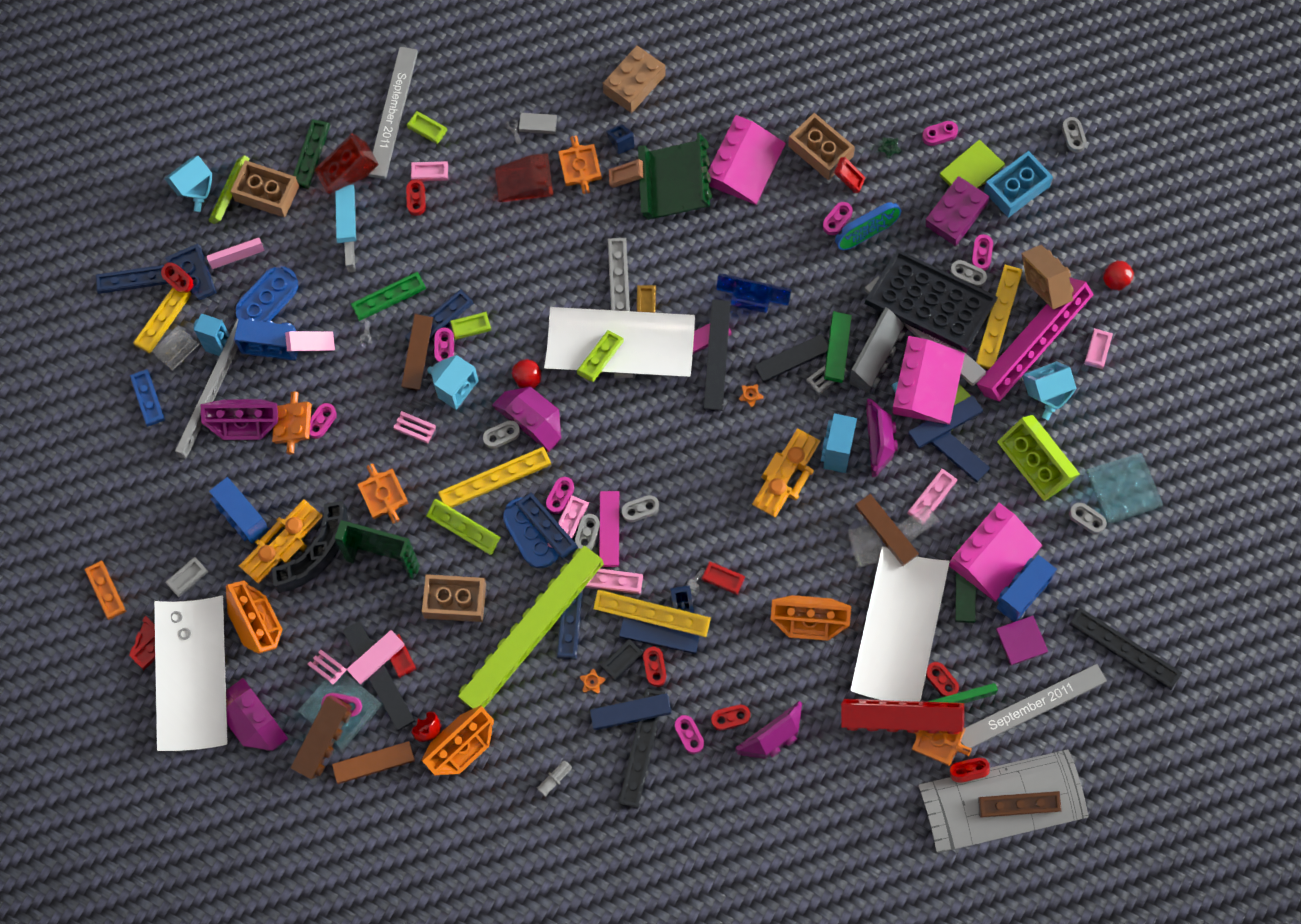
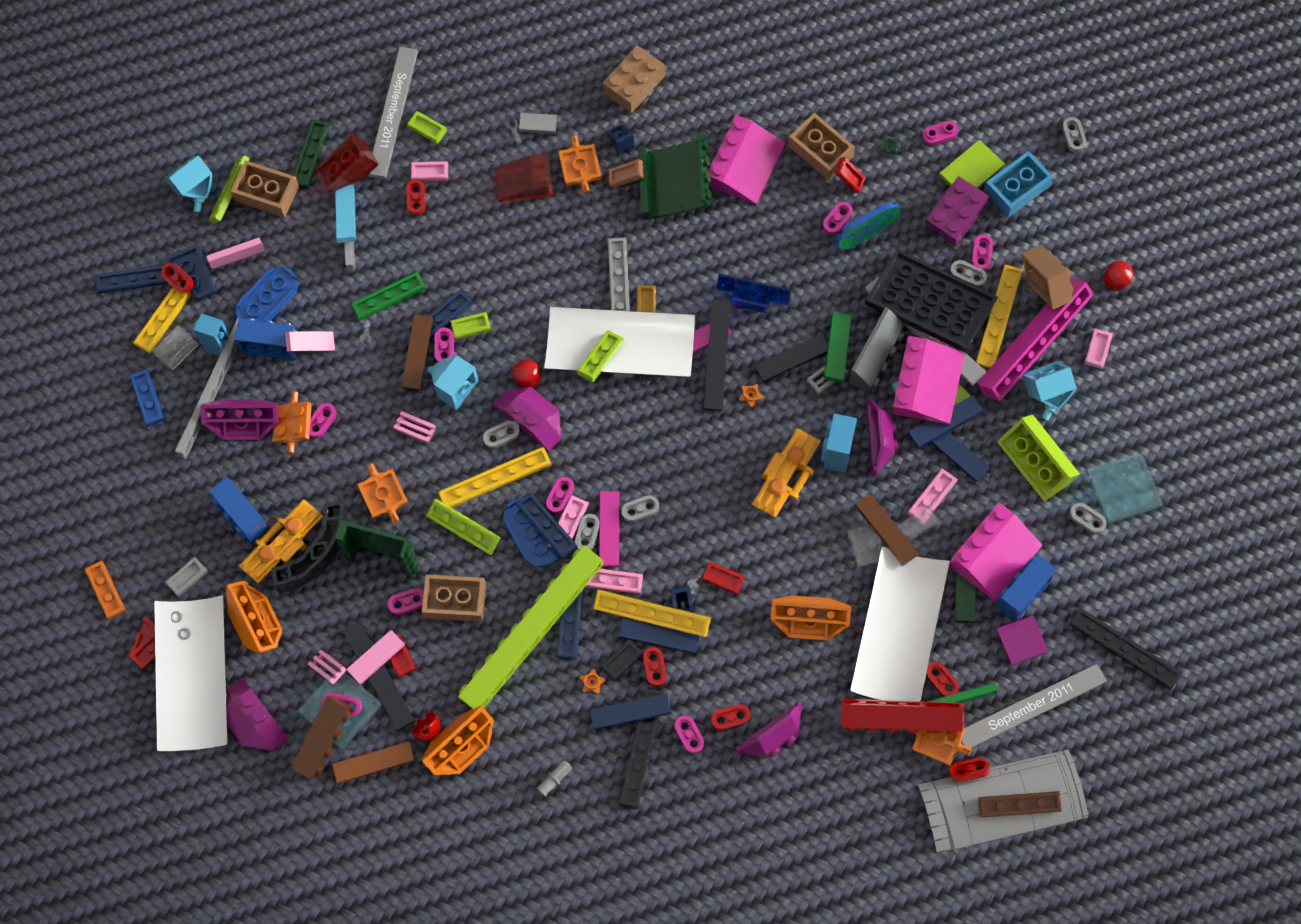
(407, 600): none -> dark pink plate

